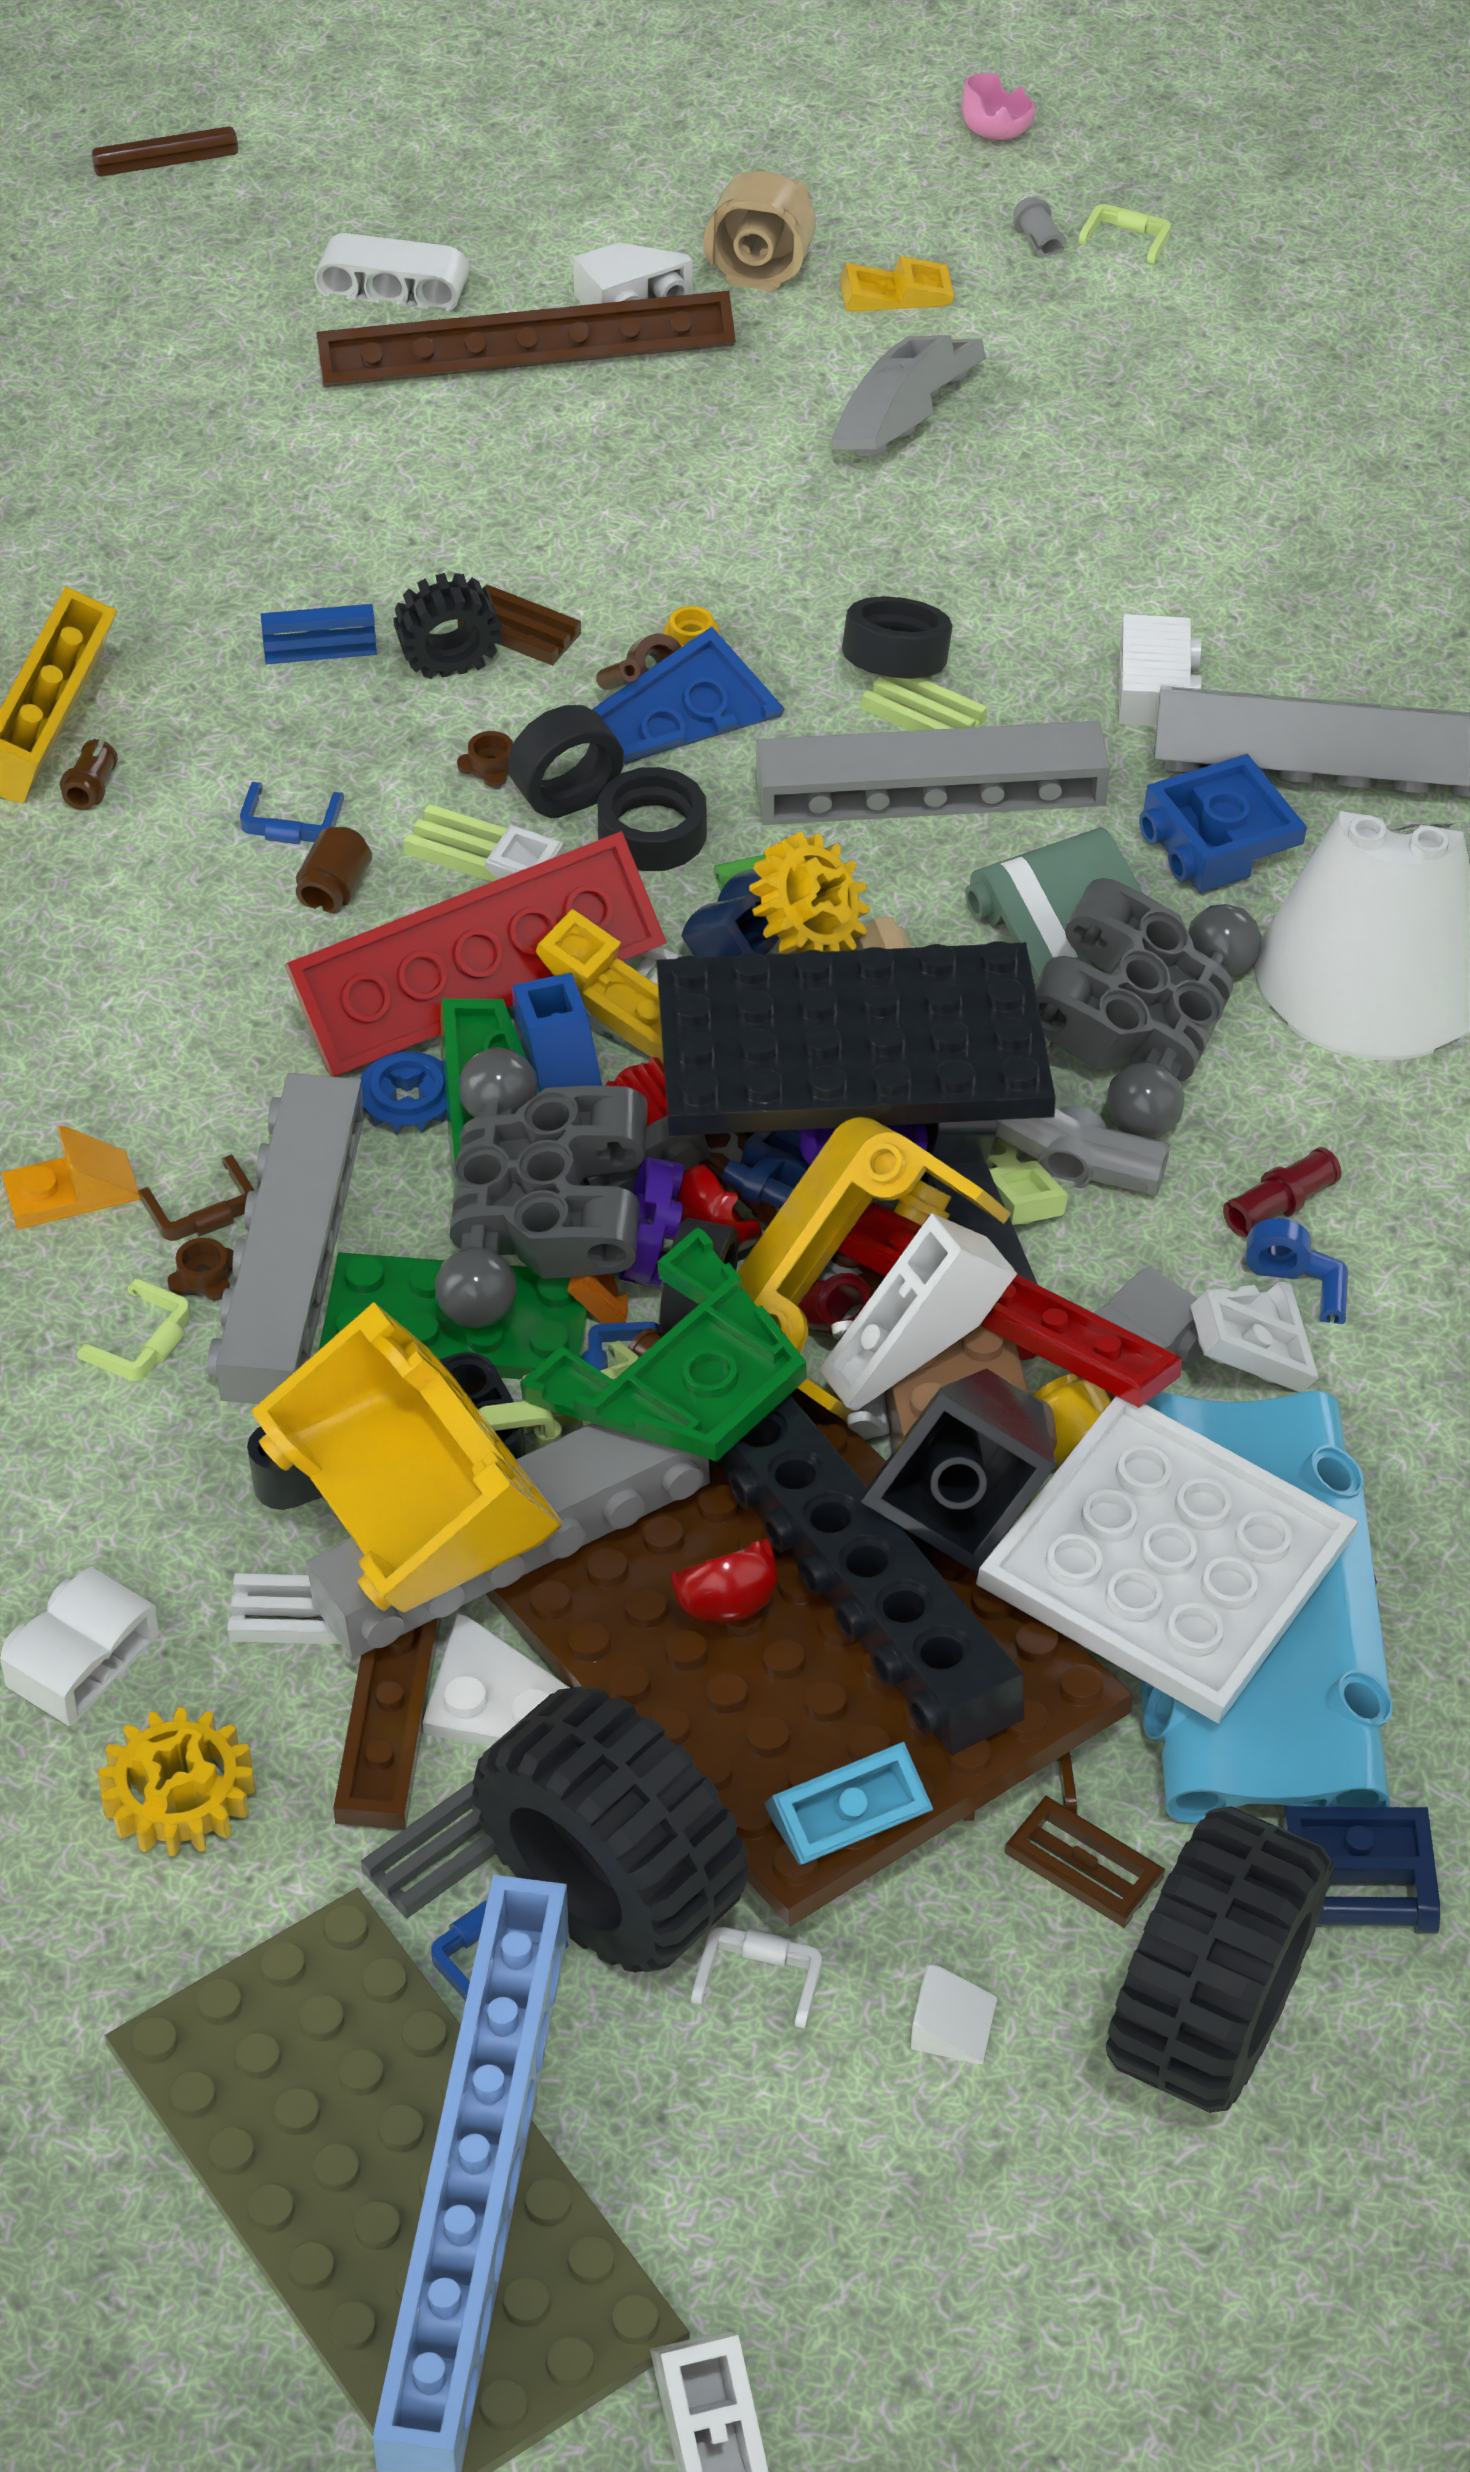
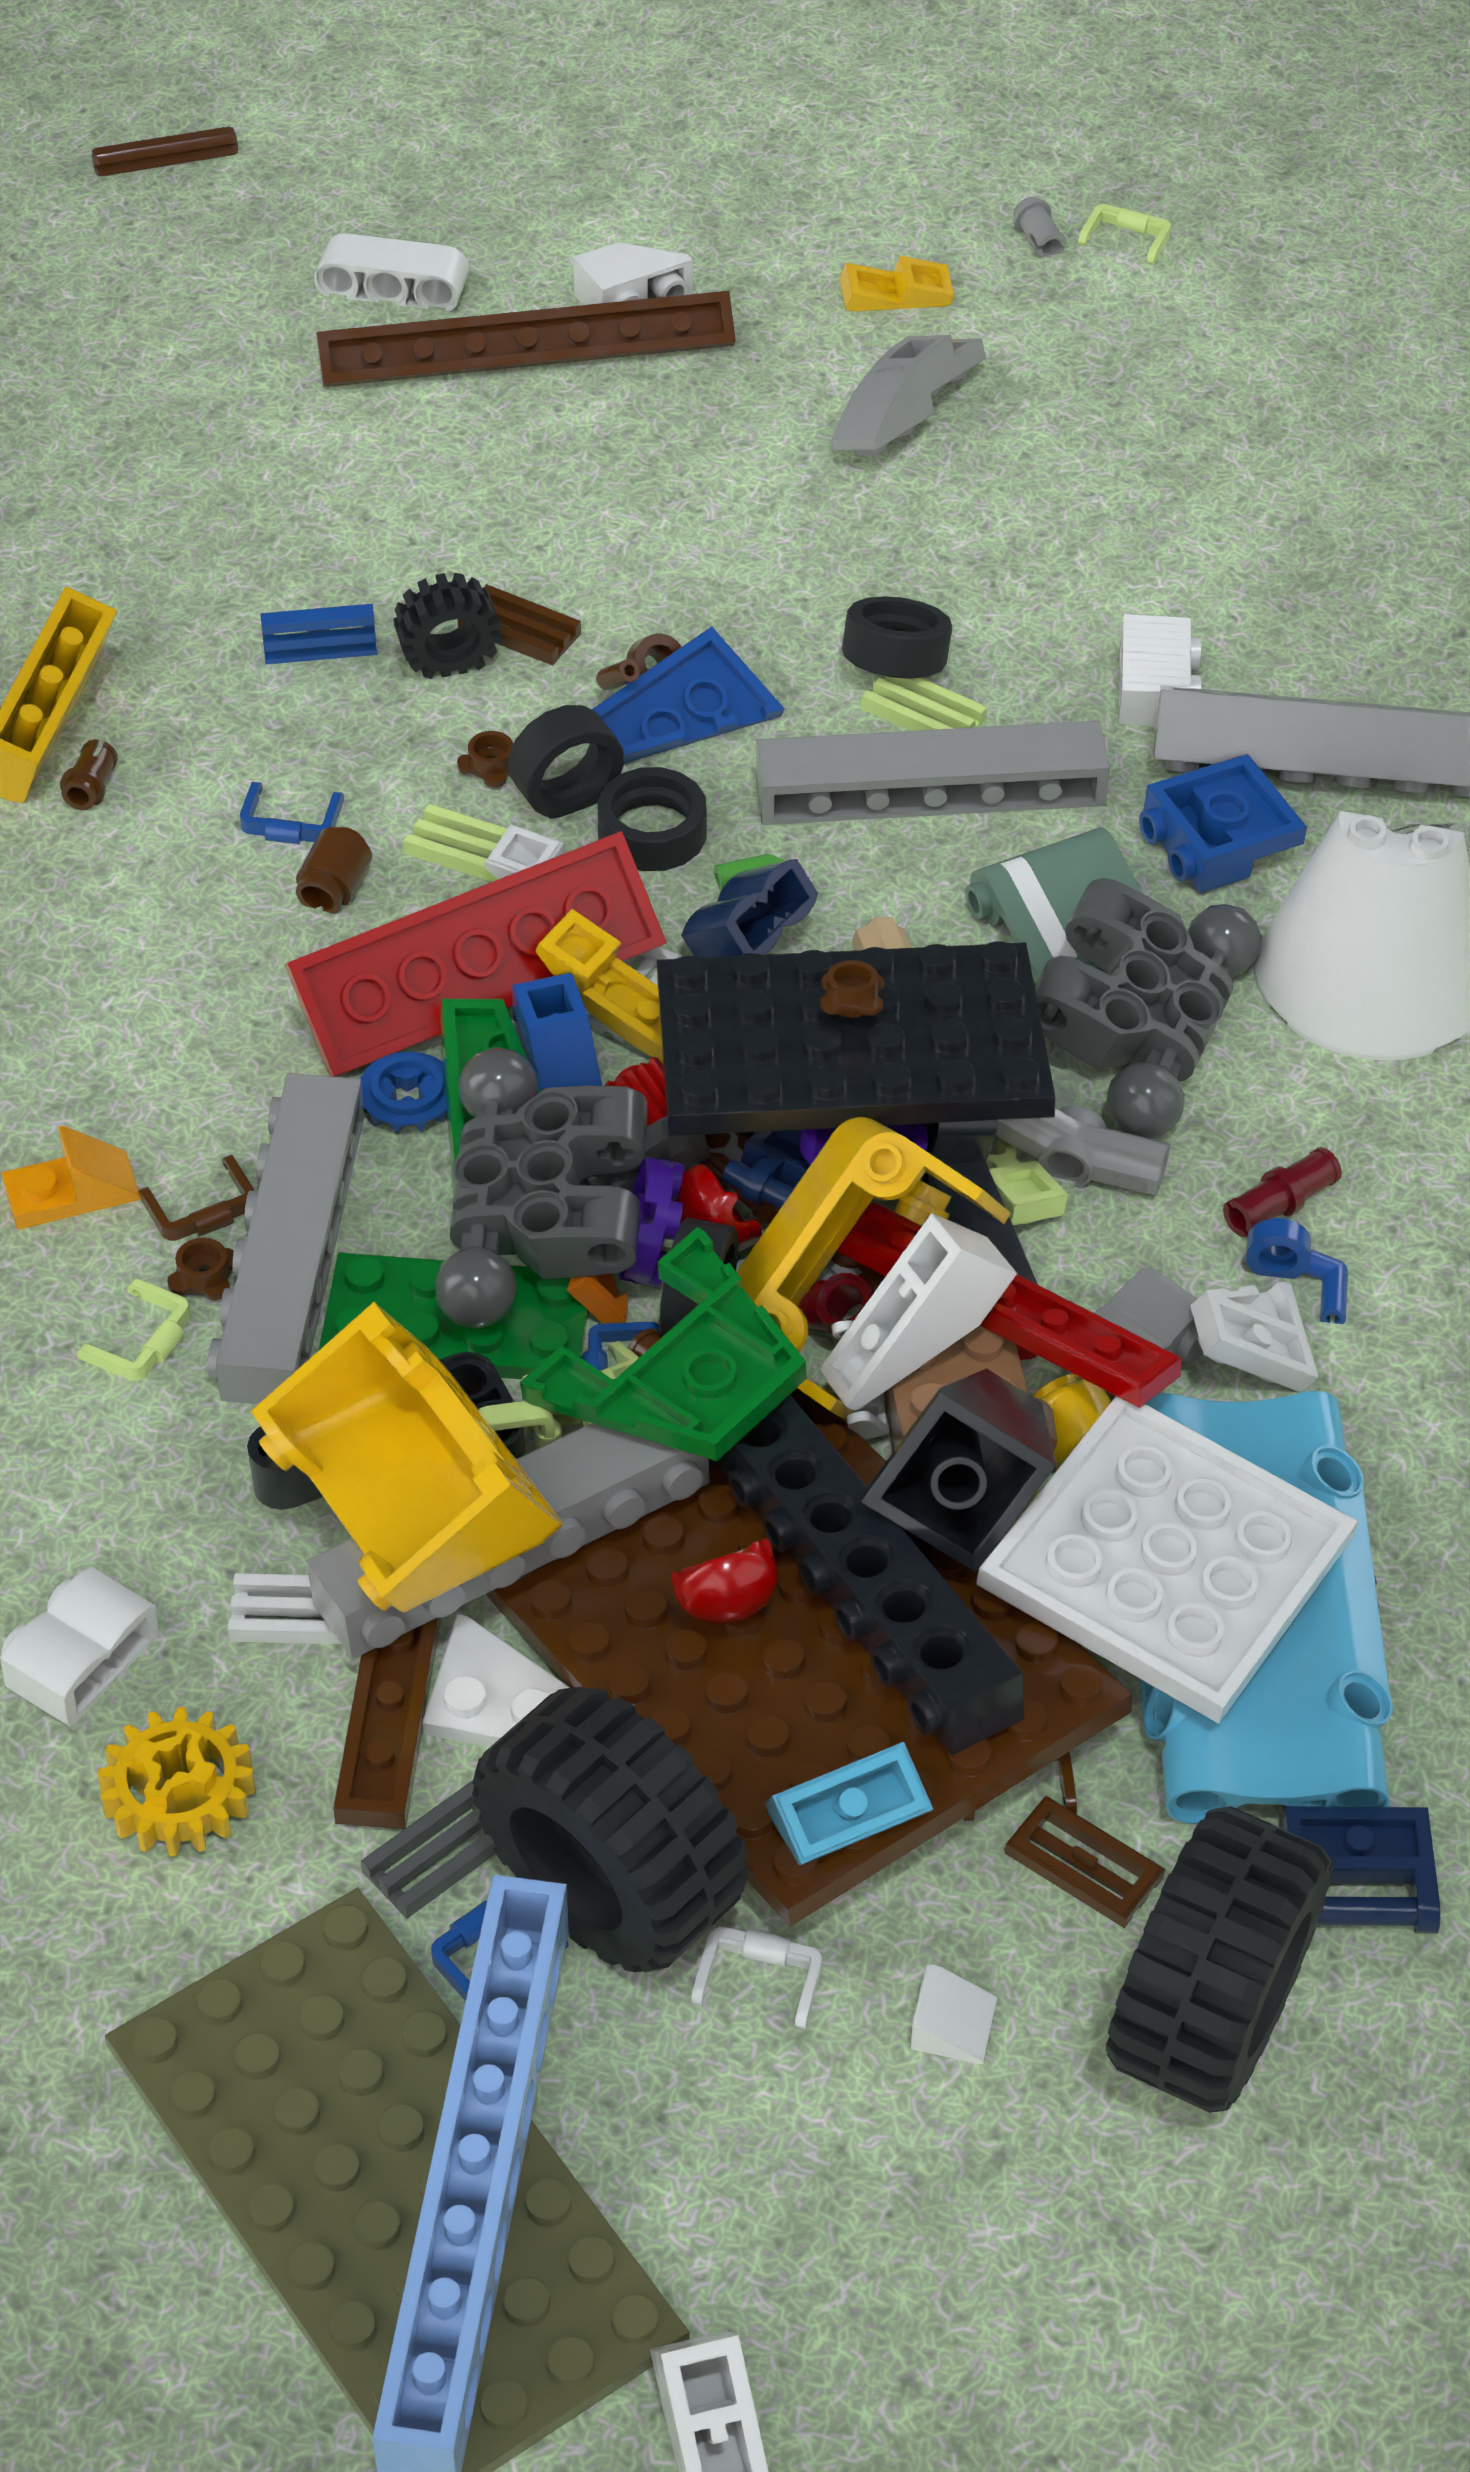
(689, 623): yellow plate -> none
(760, 230): tan brick -> none
(809, 896): yellow gear -> none
(852, 989): none -> reddish brown plate
(993, 111): bright pink hair -> none

